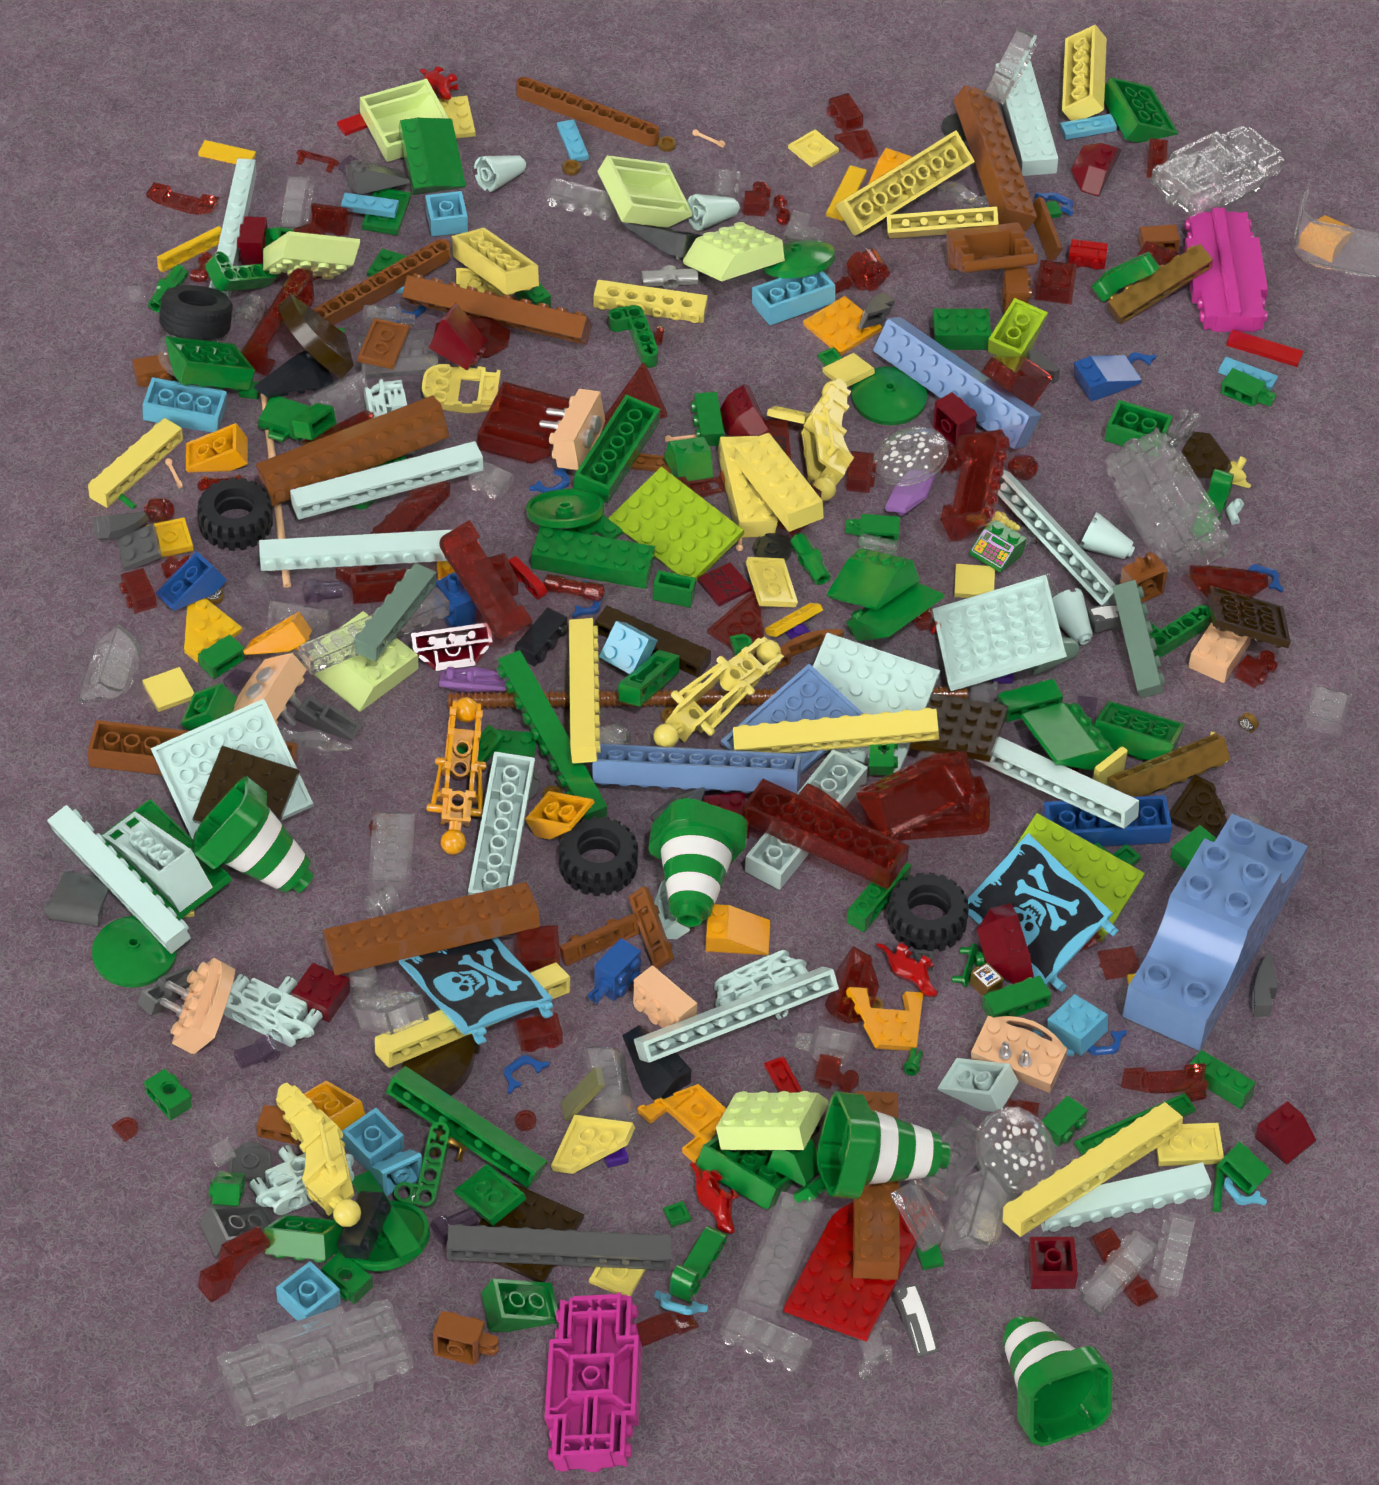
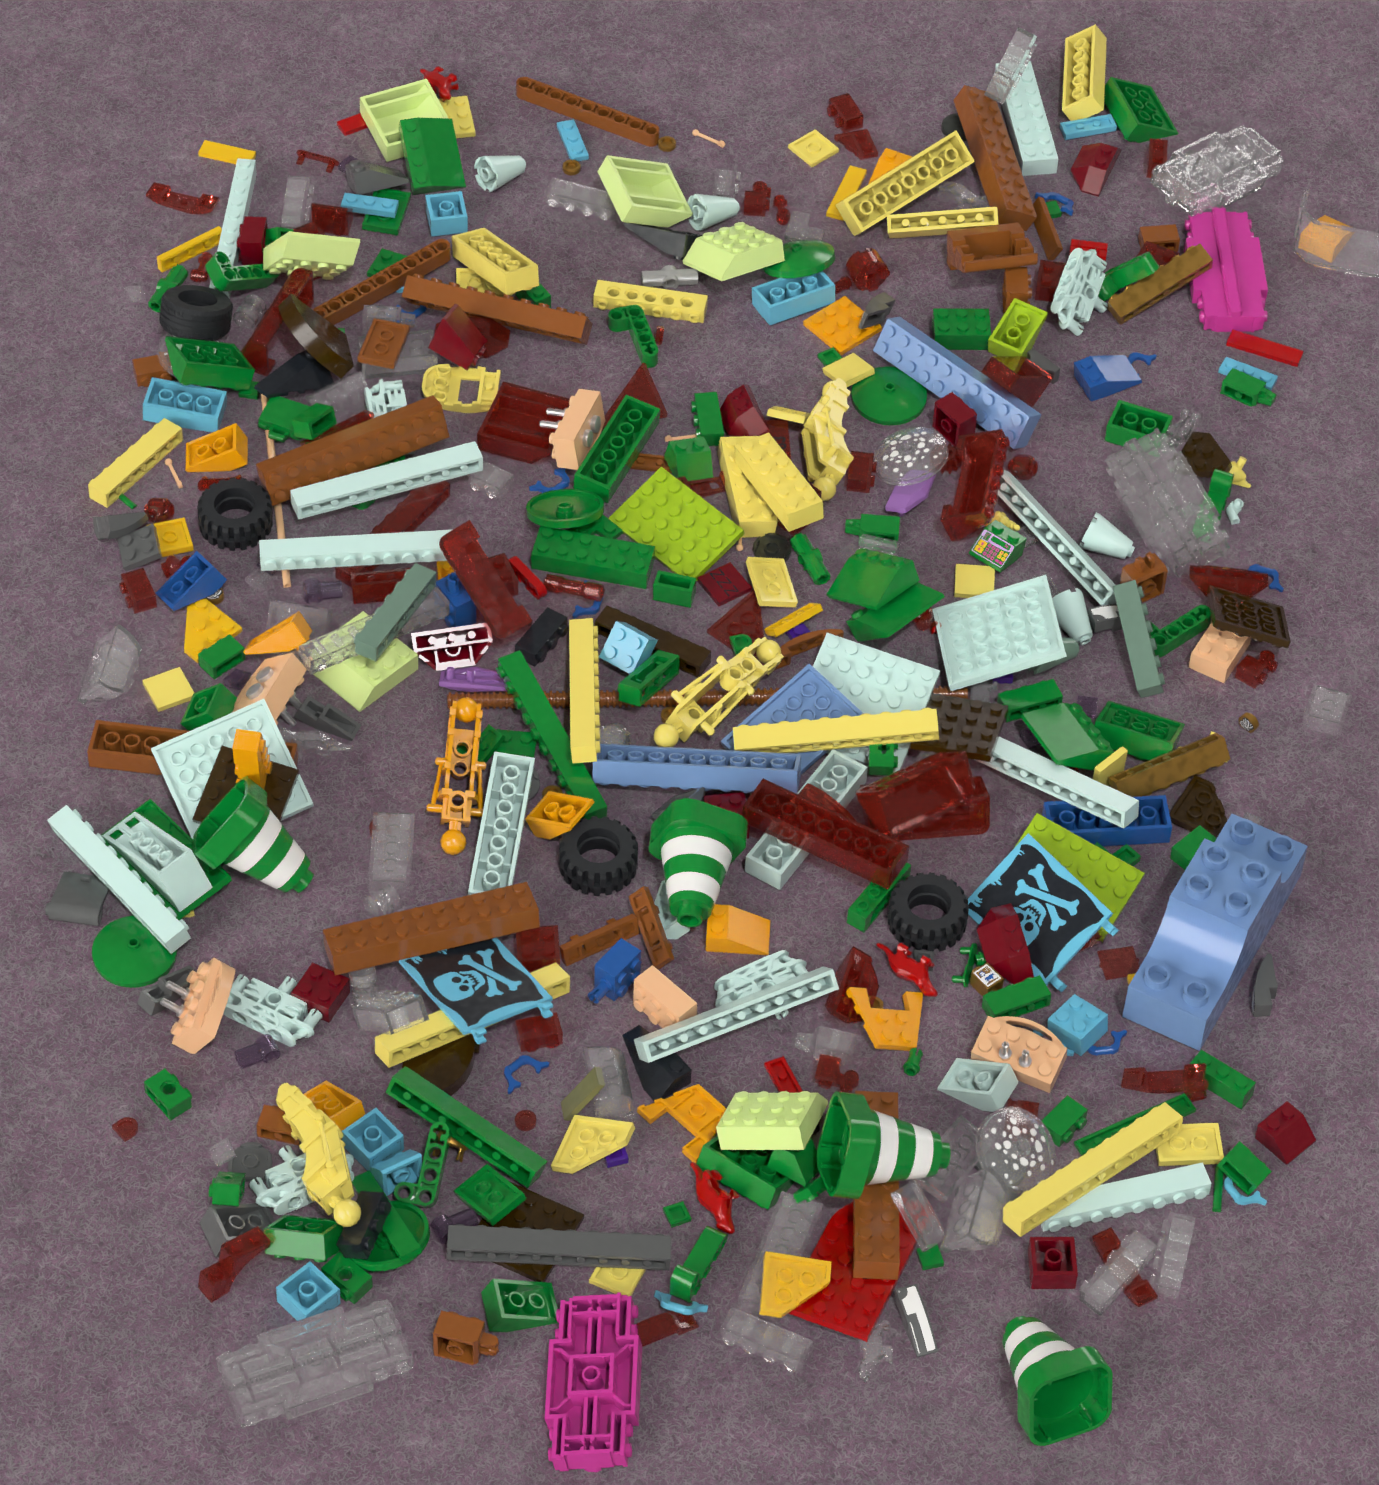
(251, 756): none -> light orange wedge
(790, 1282): none -> yellow plate
(1079, 290): none -> light aqua piece

